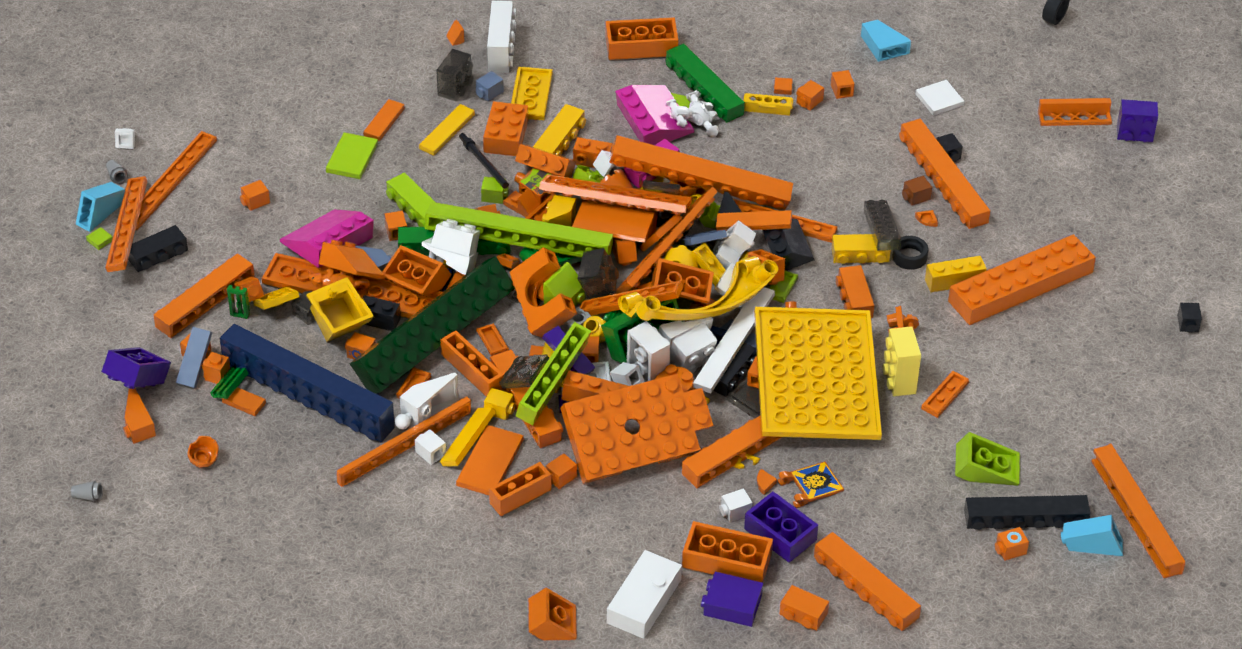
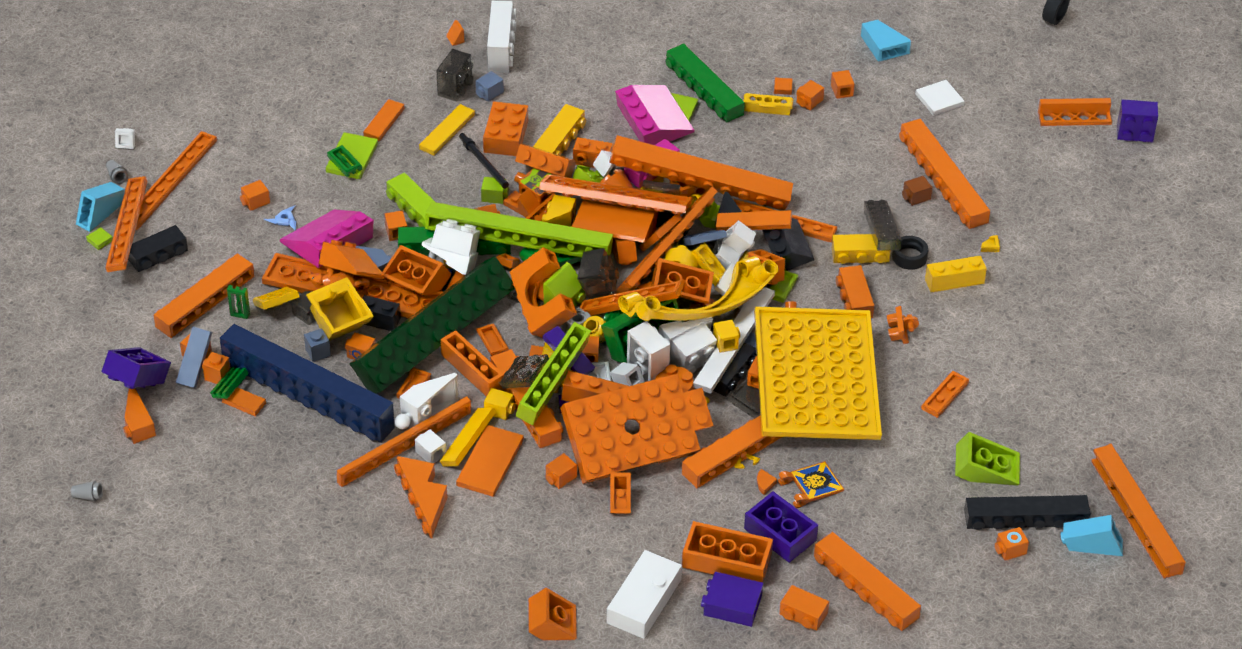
(203, 451): orange hair -> none
(253, 286): orange brick -> none
(279, 218): none -> light blue piece
(317, 345): none -> sand blue brick
(342, 163): none -> green tile
(422, 492): none -> orange slope
(520, 489): orange brick -> none
(532, 89): yellow tile -> none
(620, 493): none -> orange slope
(640, 38): orange brick -> none
(698, 113): white piece -> none
(726, 335): none -> yellow brick
(735, 505): white brick -> none
(902, 361): light yellow brick -> none
(927, 217): orange tile -> none
(951, 146): black brick -> none
(991, 244): none -> yellow tile
(1021, 279): orange brick -> none
(1189, 317): black brick -> none

